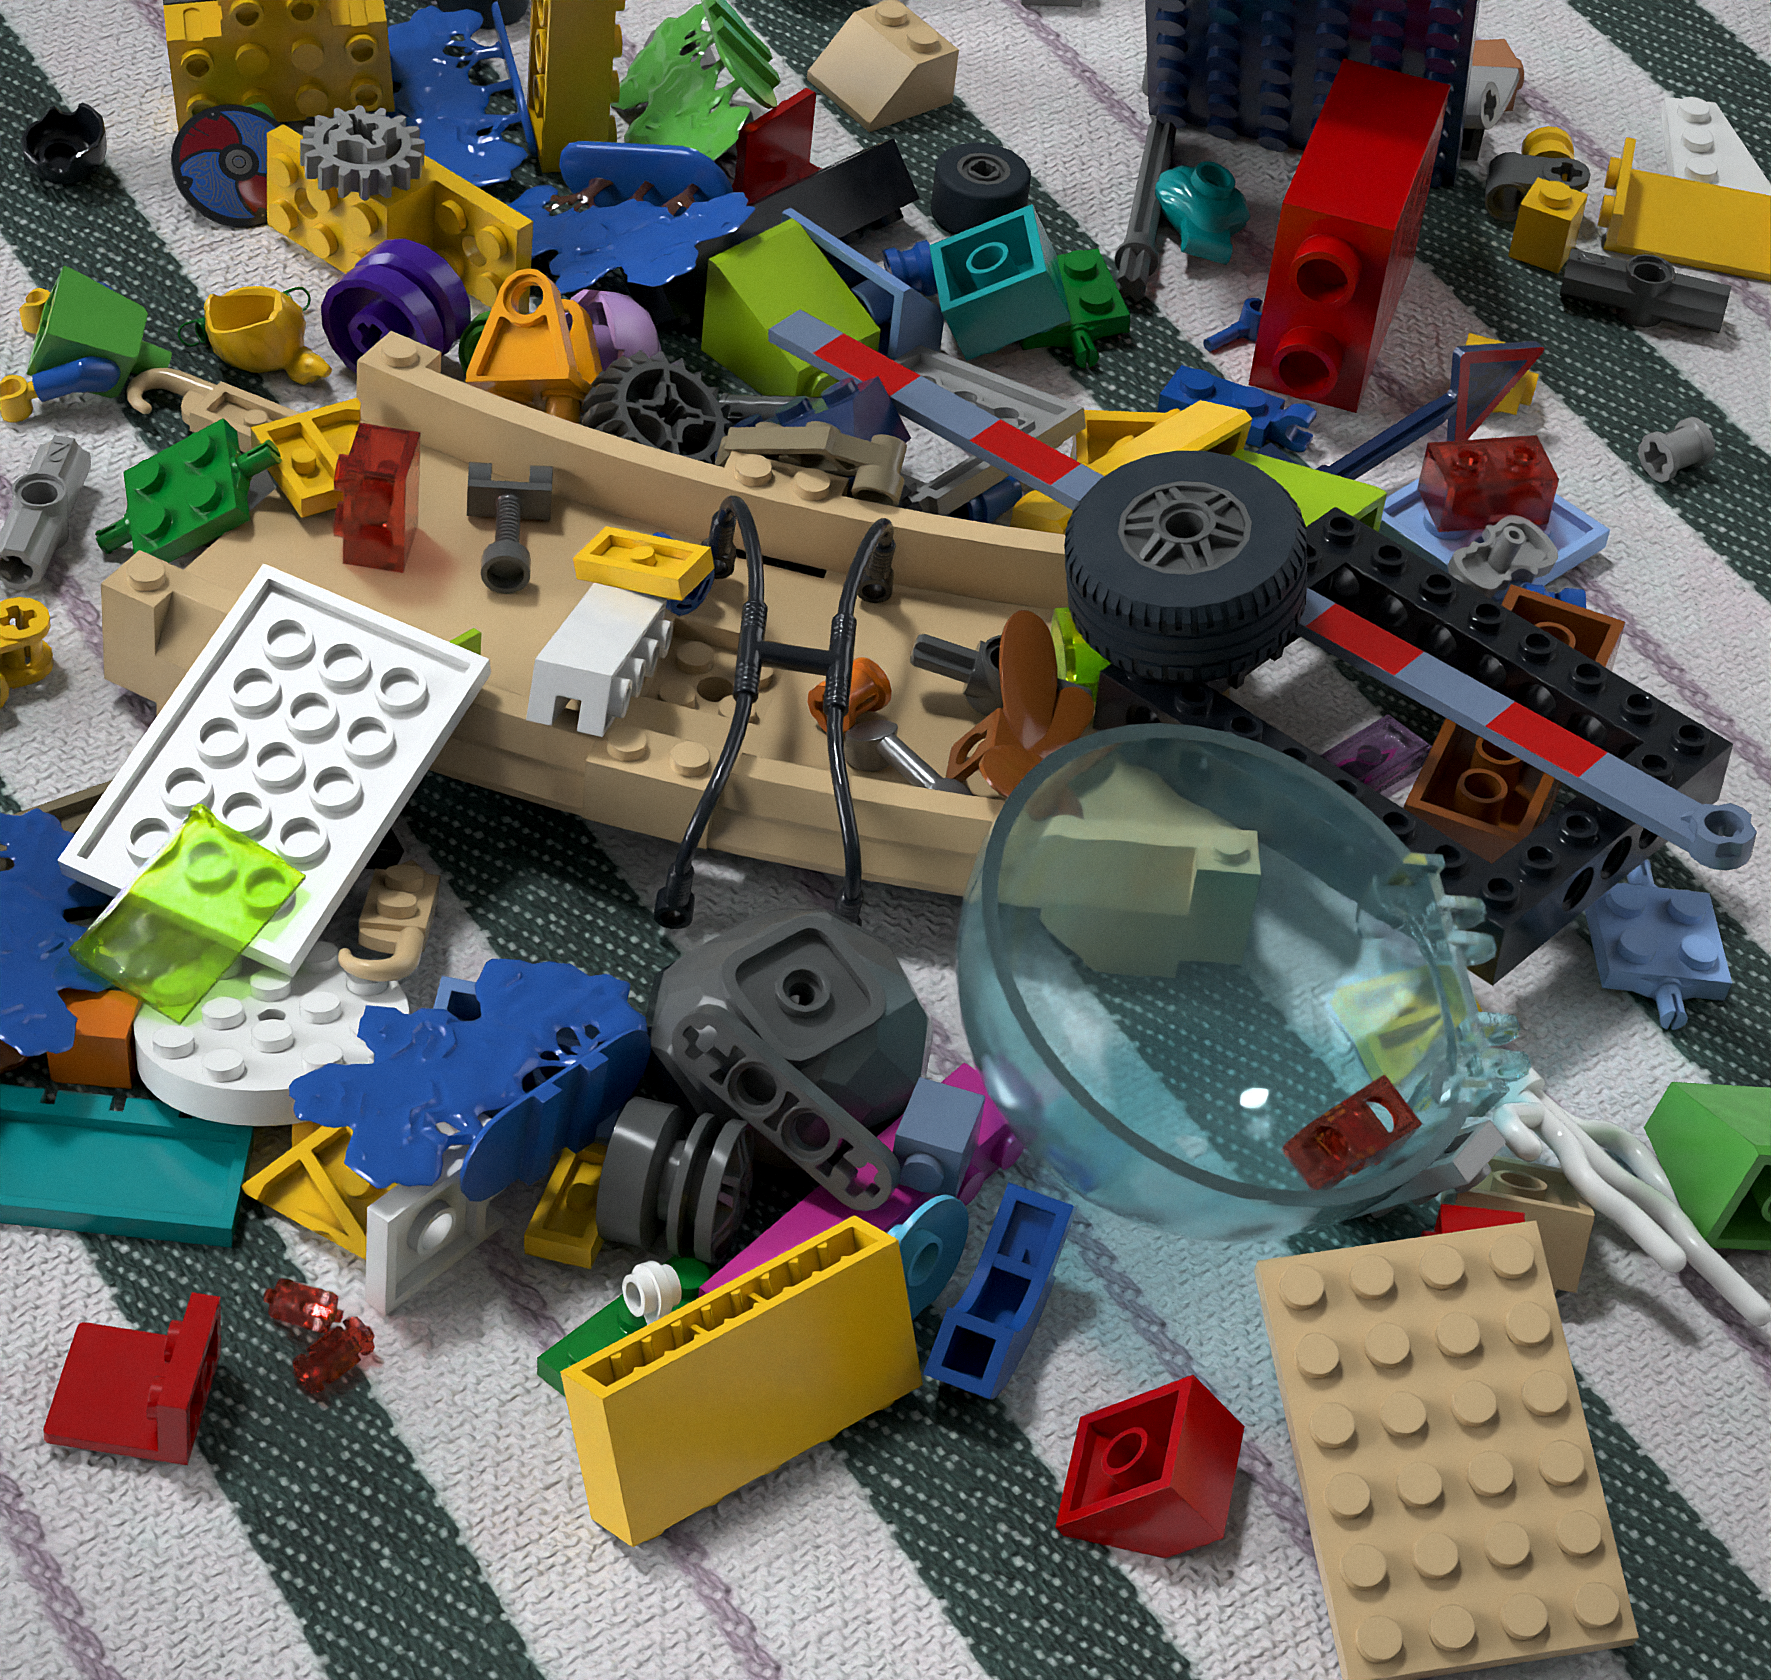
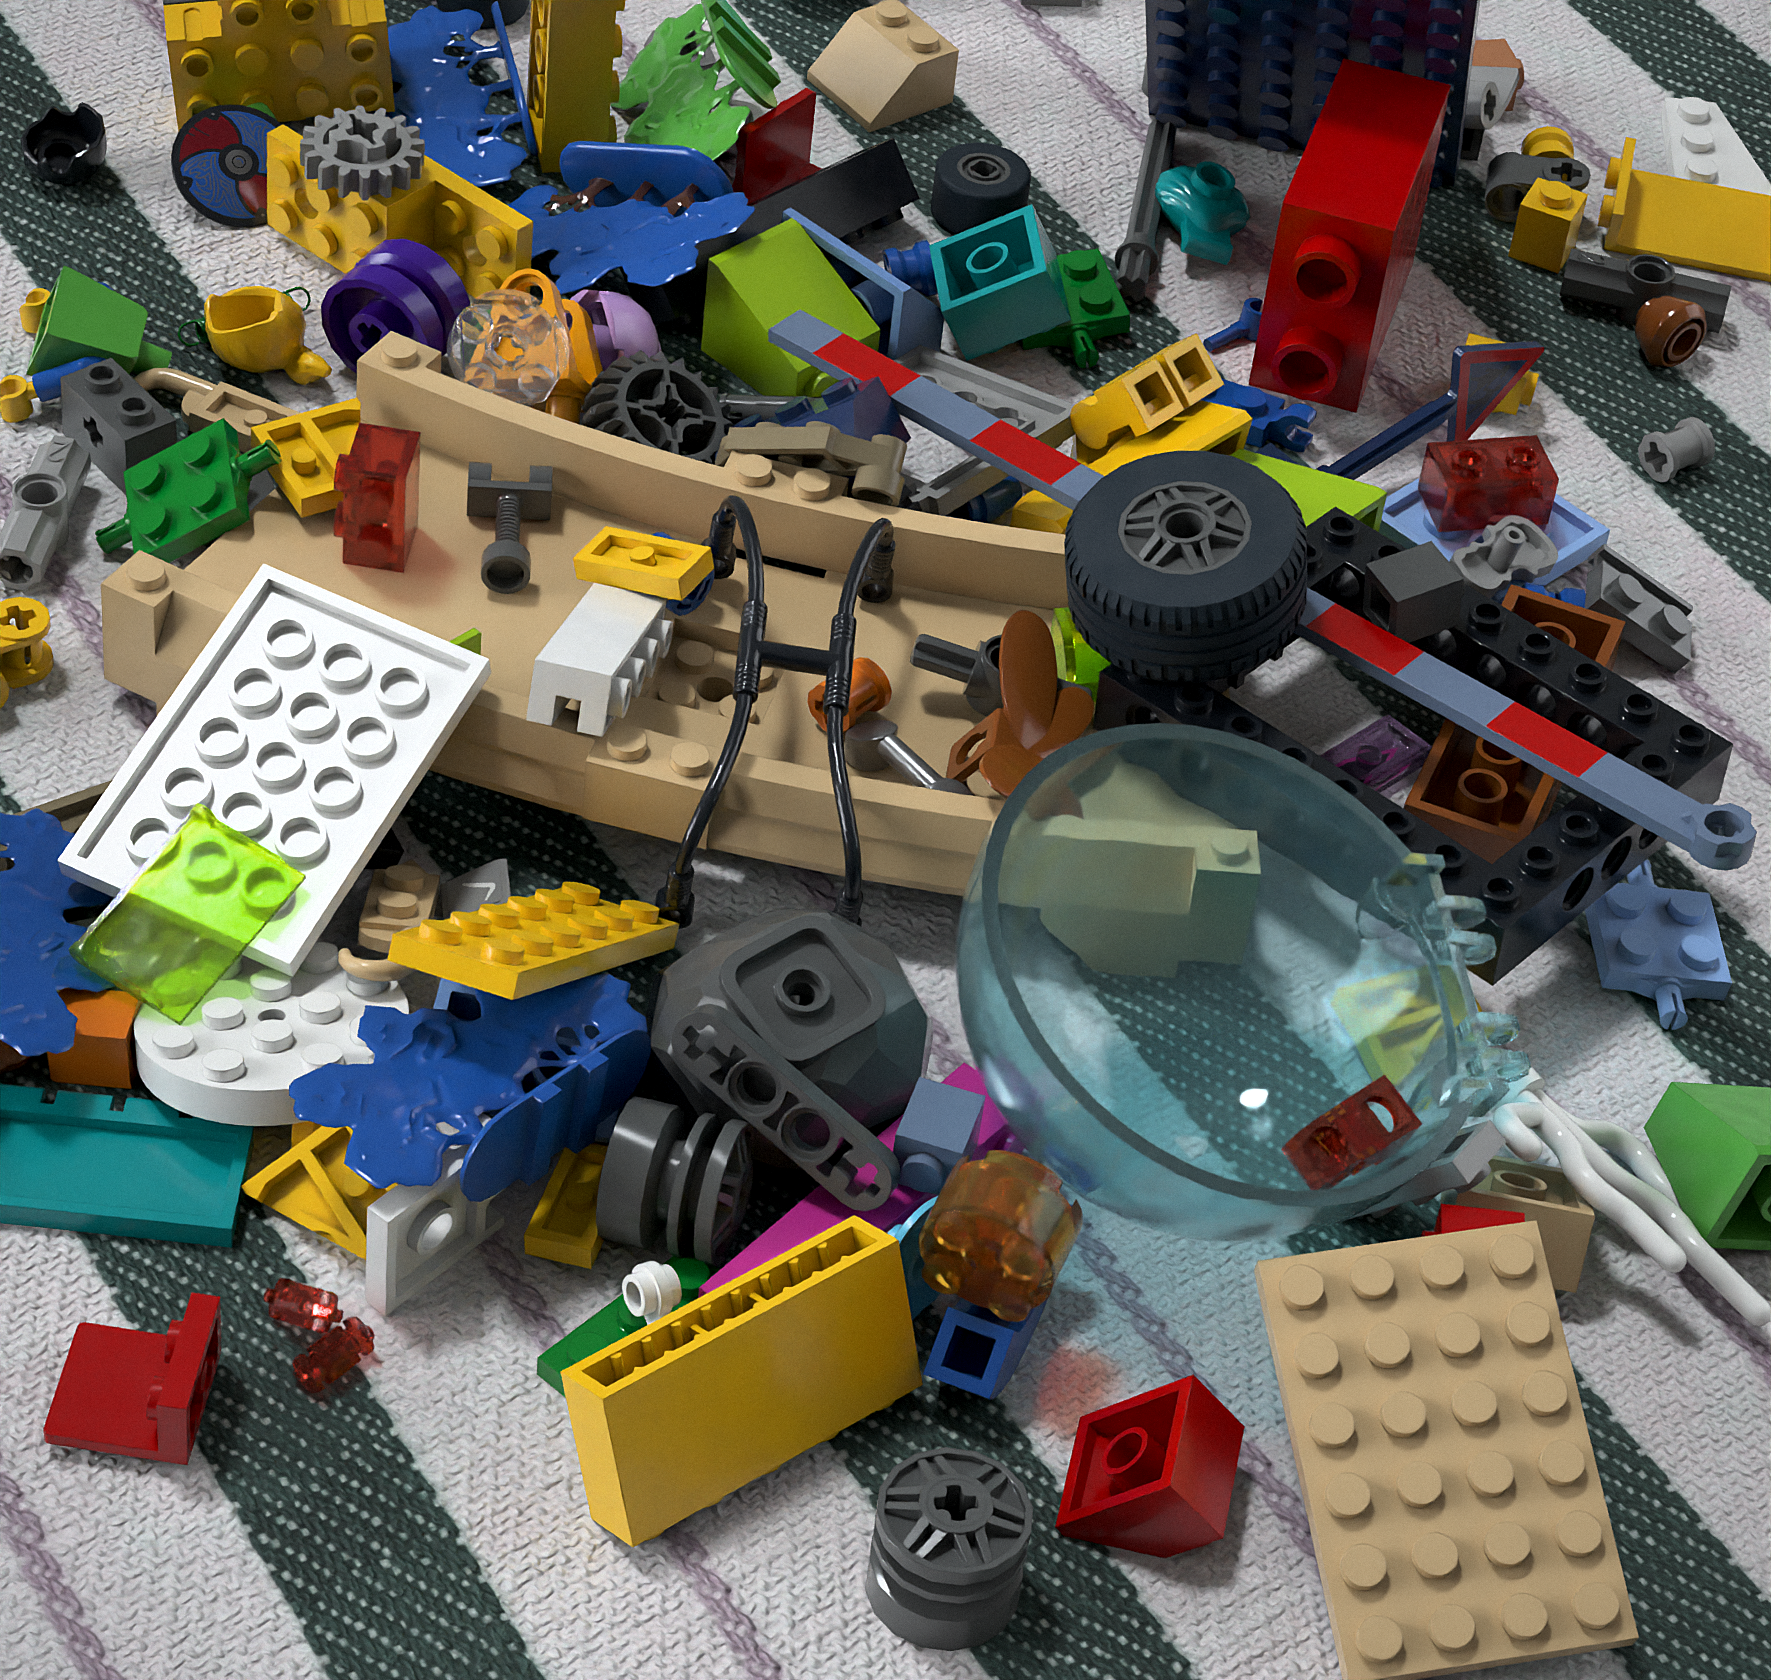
(114, 418): none -> dark grey brick
(480, 886): none -> light grey slope
(530, 327): none -> clear plate
(535, 940): none -> yellow plate
(948, 1548): none -> dark grey wheel
(999, 1233): none -> clear orange brick
(1147, 394): none -> yellow legs
(1414, 592): none -> dark grey brick
(1652, 612): none -> dark grey plate
(1669, 330): none -> dark orange cone

